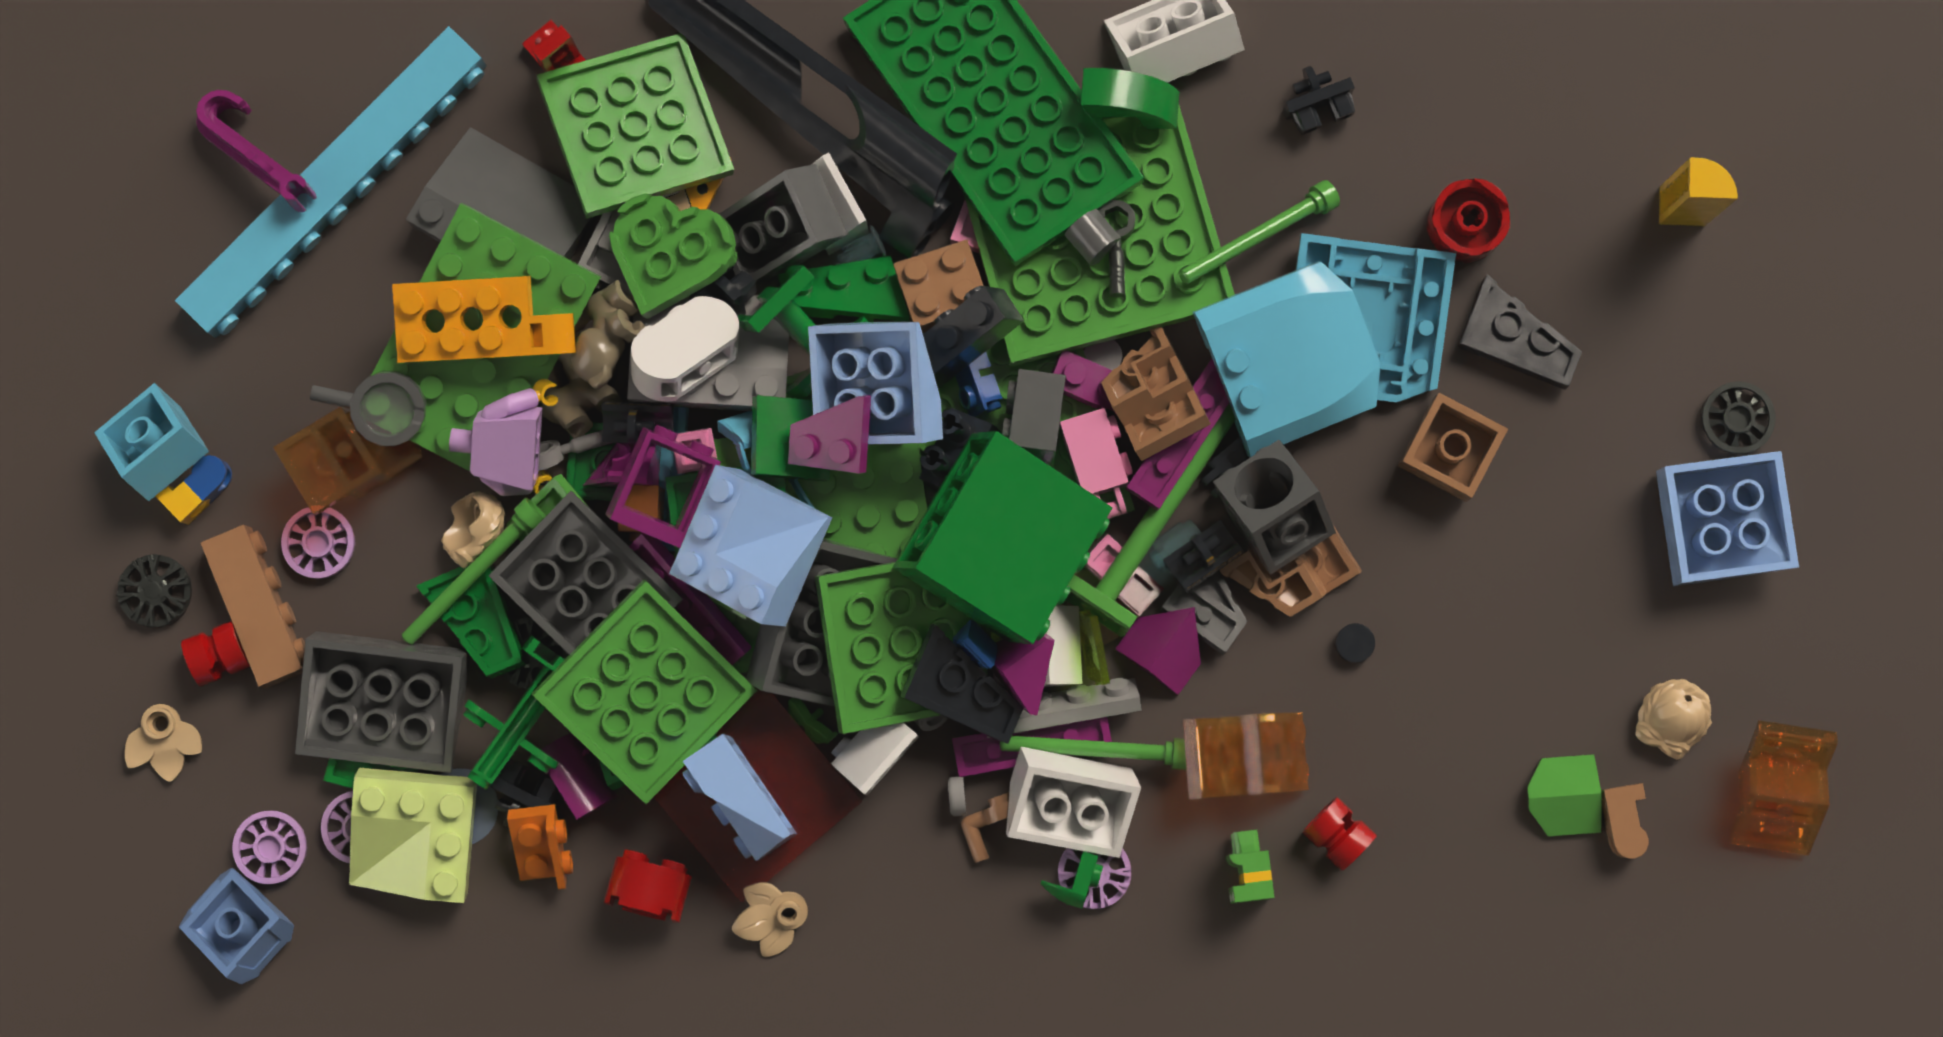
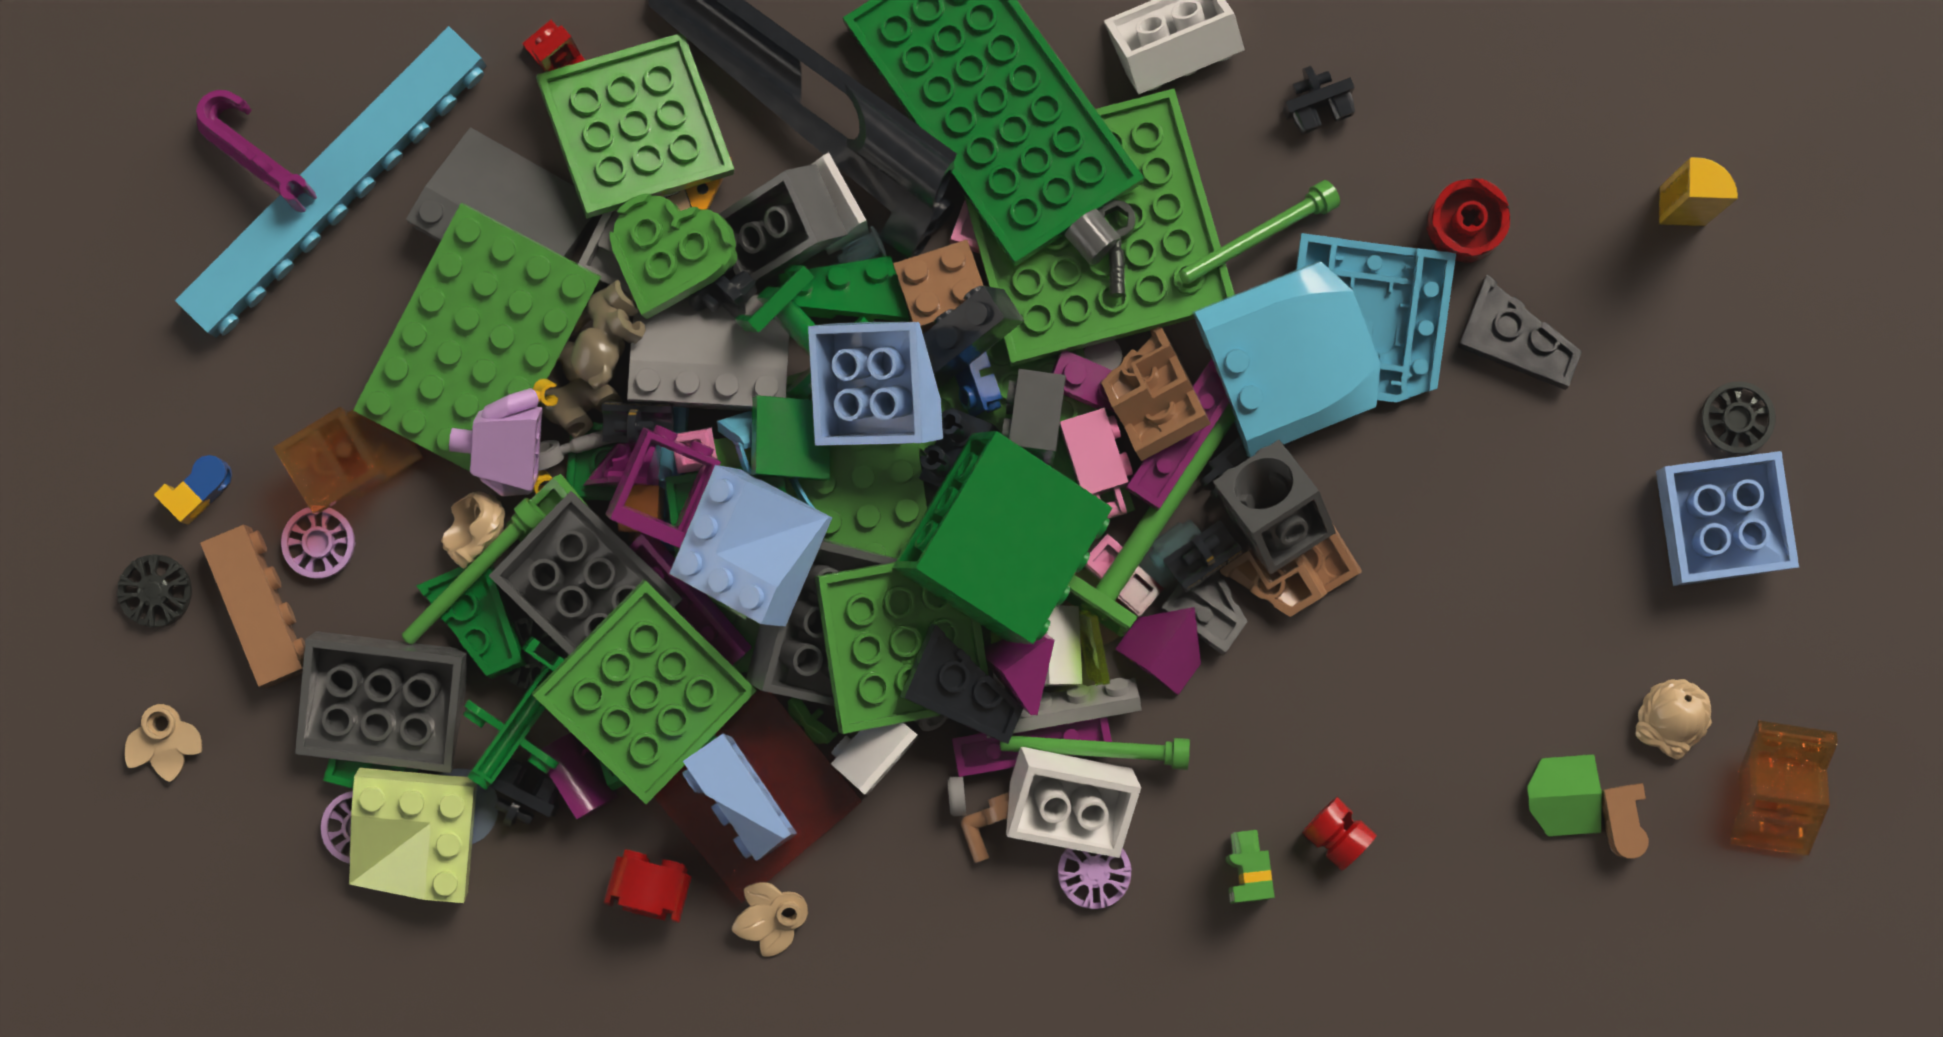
(151, 442): medium azure brick -> none
(213, 654): red wheel -> none
(236, 927): medium blue slope -> none
(269, 847): lavender wheel -> none
(384, 407): piece -> none
(493, 339): light orange hinge -> none
(538, 844): orange bracket -> none
(684, 348): white brick -> none
(833, 437): magenta wing -> none
(976, 644): blue slope -> none
(1087, 875): green plate -> none
(1129, 94): green brick -> none
(1245, 755): clear orange bracket -> none
(1355, 643): black tile -> none
(1452, 447): medium nougat brick -> none

